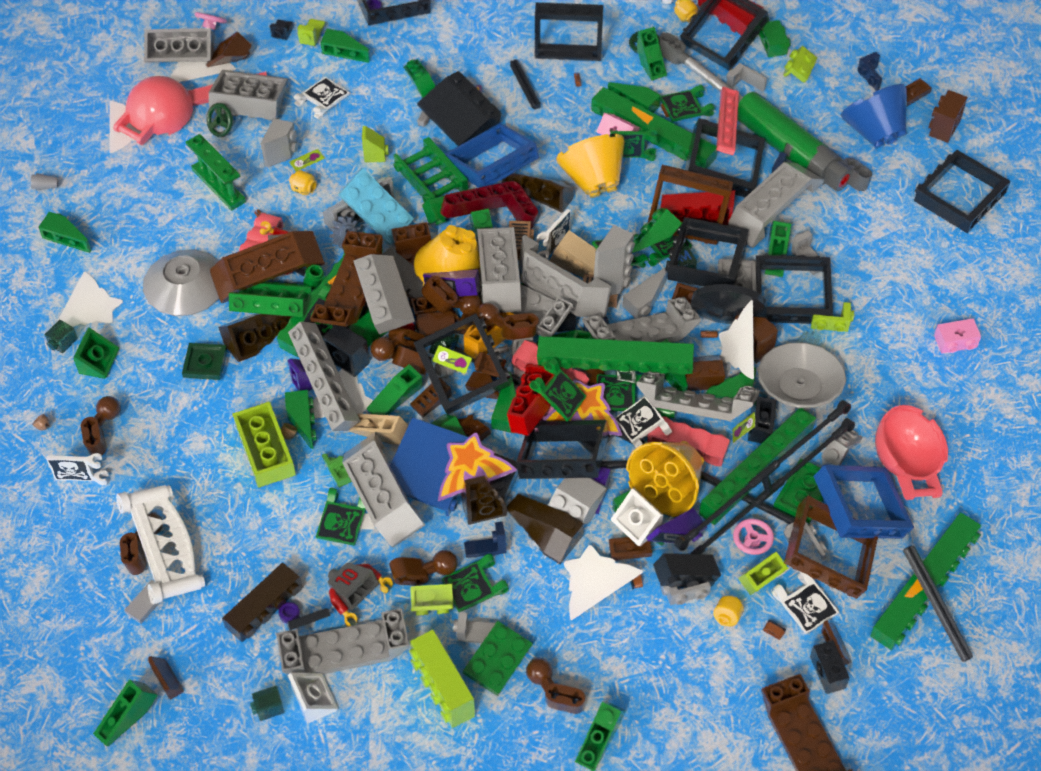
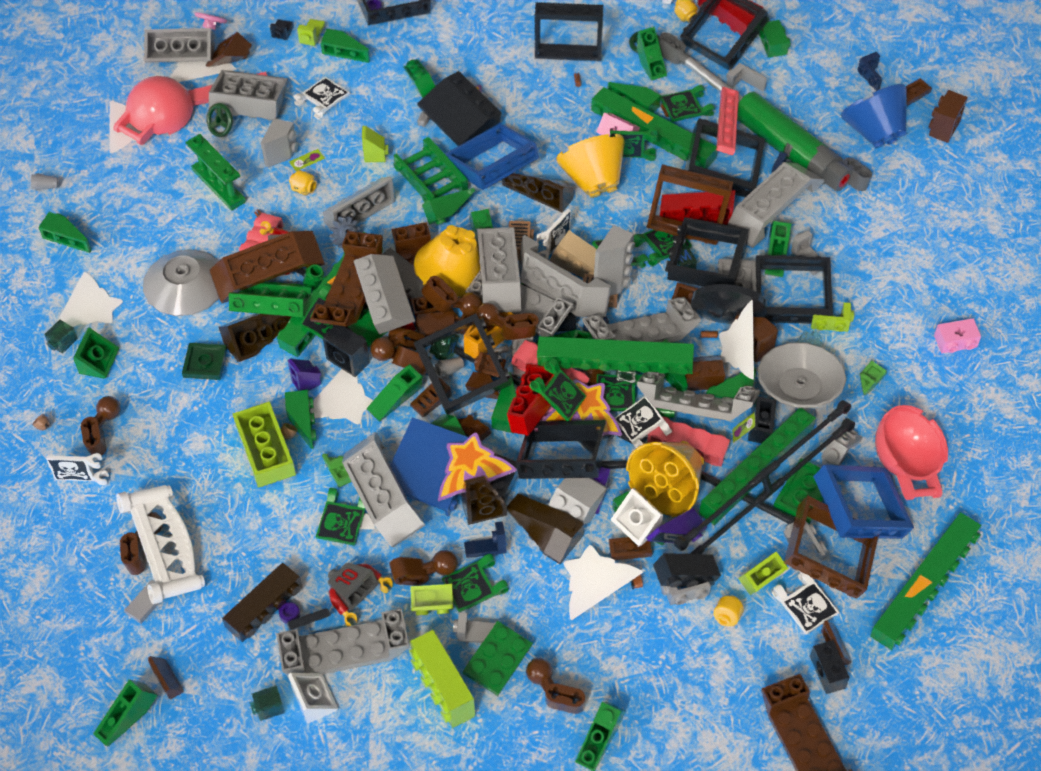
(323, 376): light grey brick -> none
(375, 205): medium azure plate -> none
(388, 427): tan slope -> none
(452, 359): lime sticker -> none
(462, 282): dark purple slope -> none
(491, 197): dark red beam -> none
(525, 84): black axle -> none
(643, 297): light grey slope -> none
(658, 229): green slope -> none
(751, 546): bright pink piece -> none
(774, 629): dark orange piece -> none
(800, 64): lime bracket -> none
(871, 376): none -> bright green slope
(938, 603): black axle -> none
(949, 212): black window -> none

